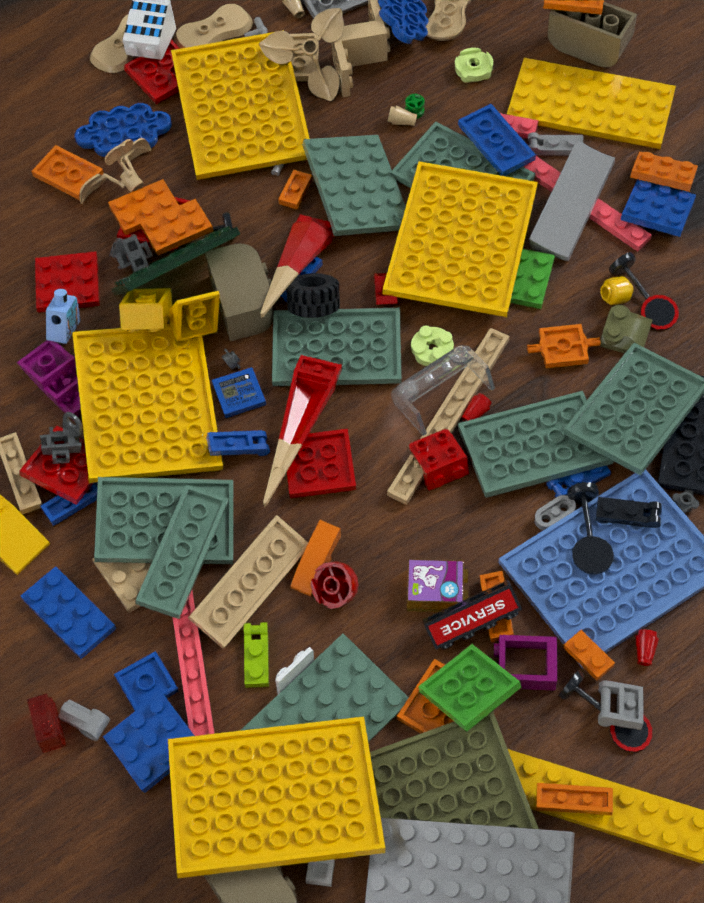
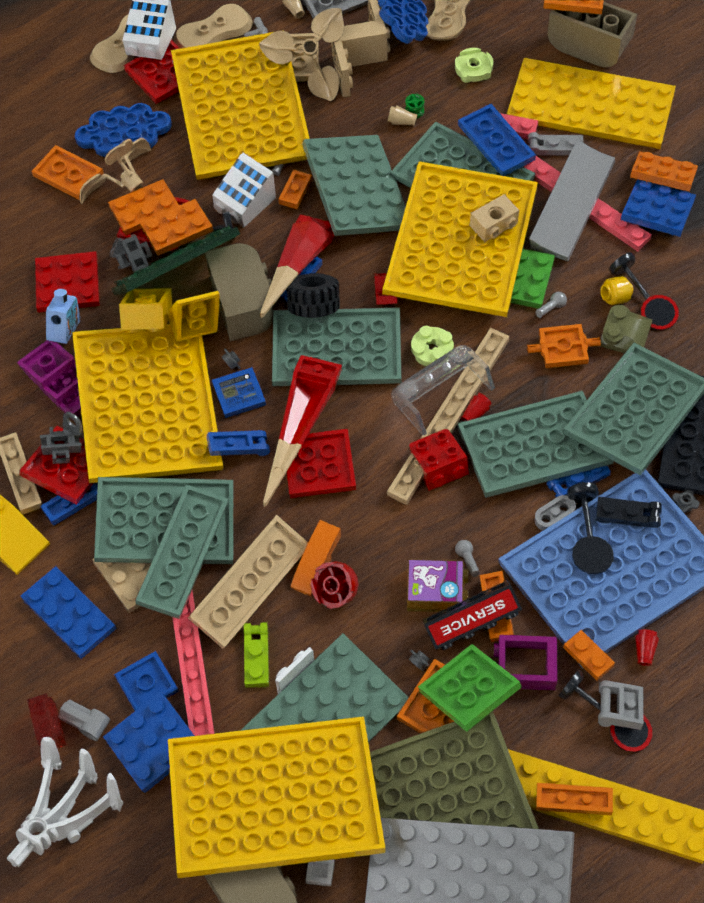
(54, 822): none -> white piece
(245, 190): none -> white slope
(419, 660): none -> dark grey plate
(464, 549): none -> light grey bar
(494, 218): none -> tan brick
(557, 300): none -> light grey bar

